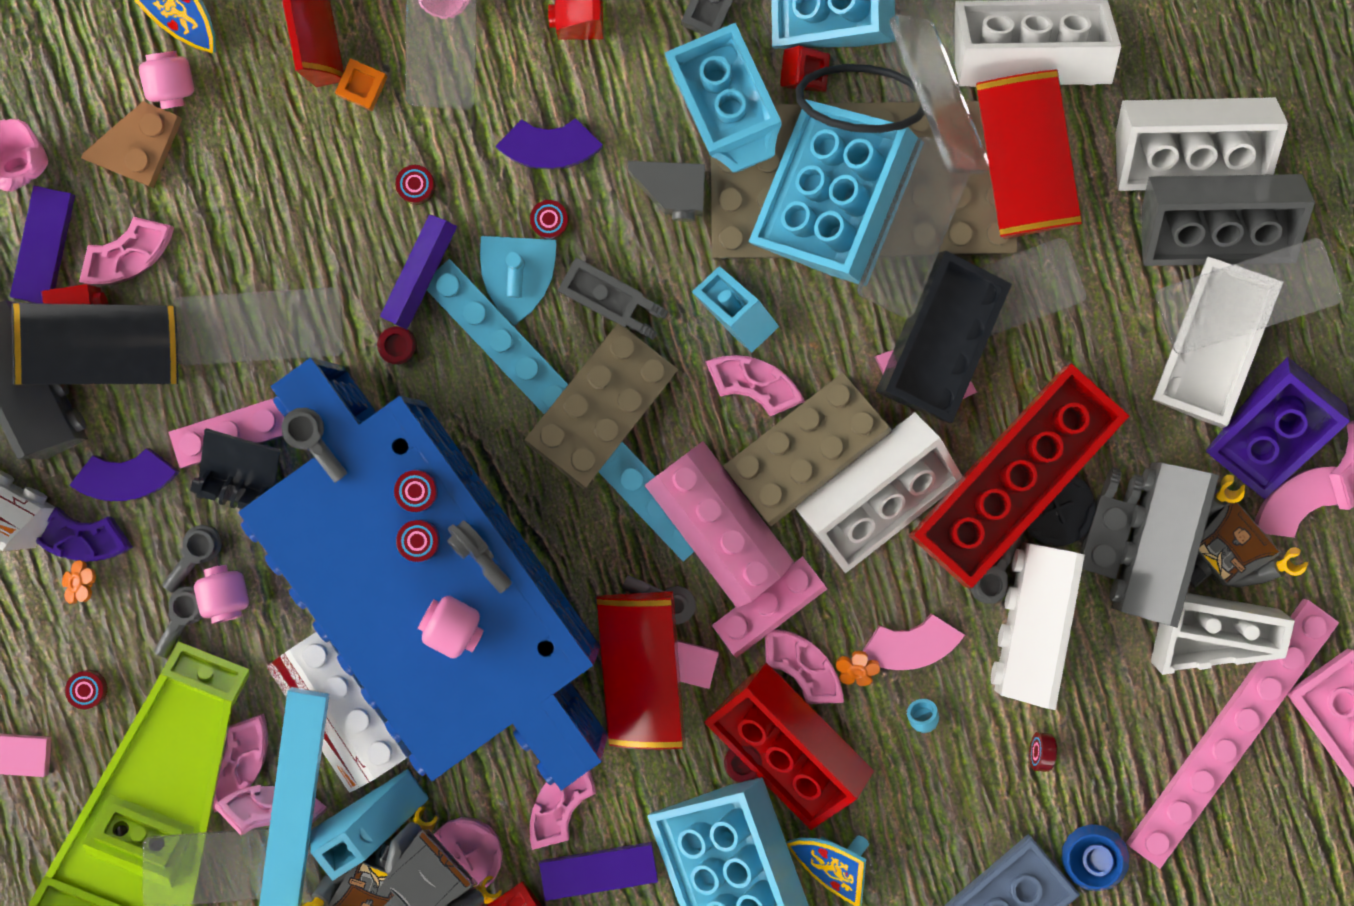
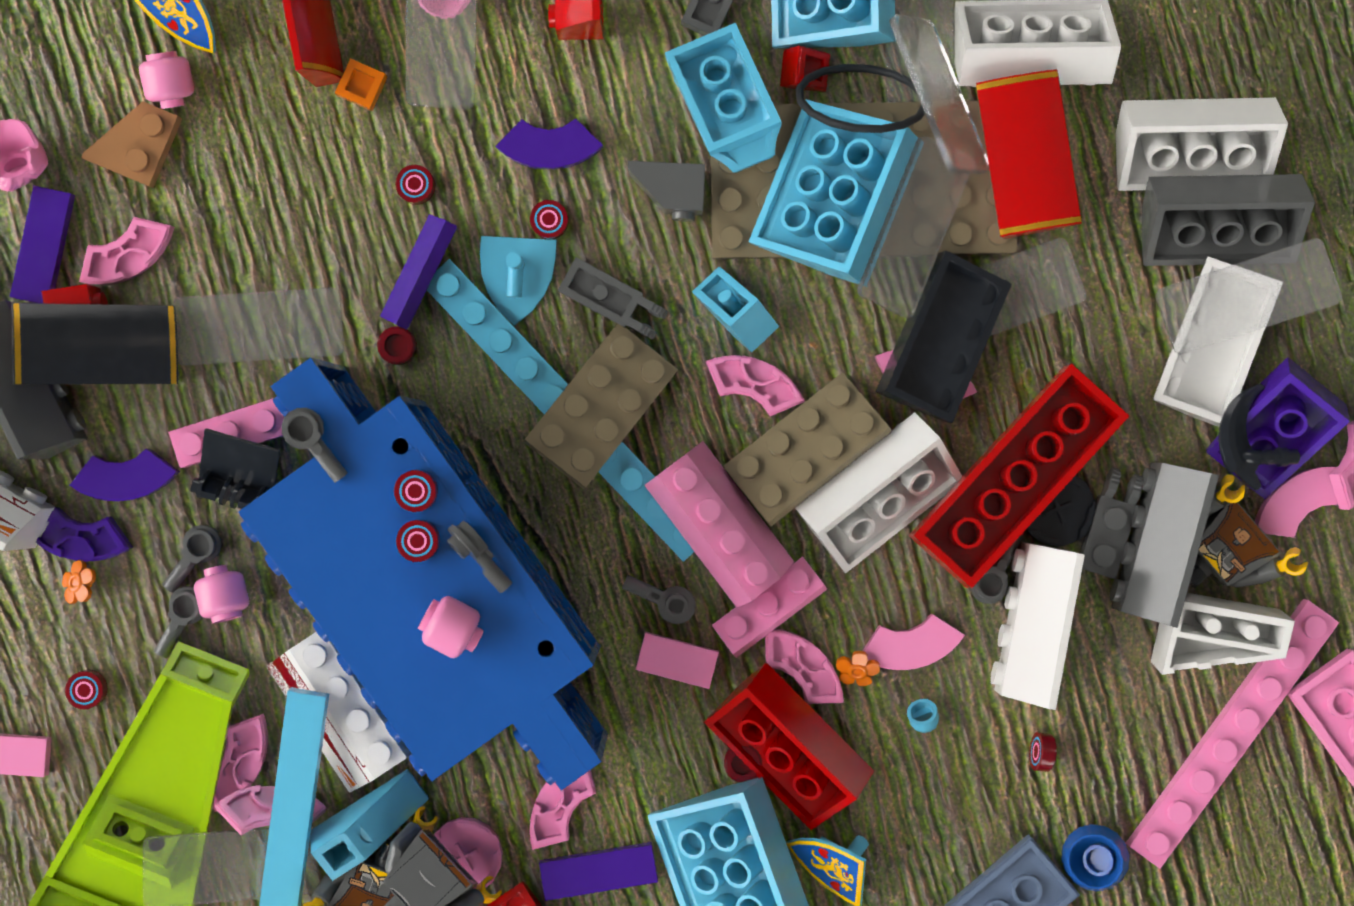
(641, 670): red slope -> none
(1235, 446): none -> black piece

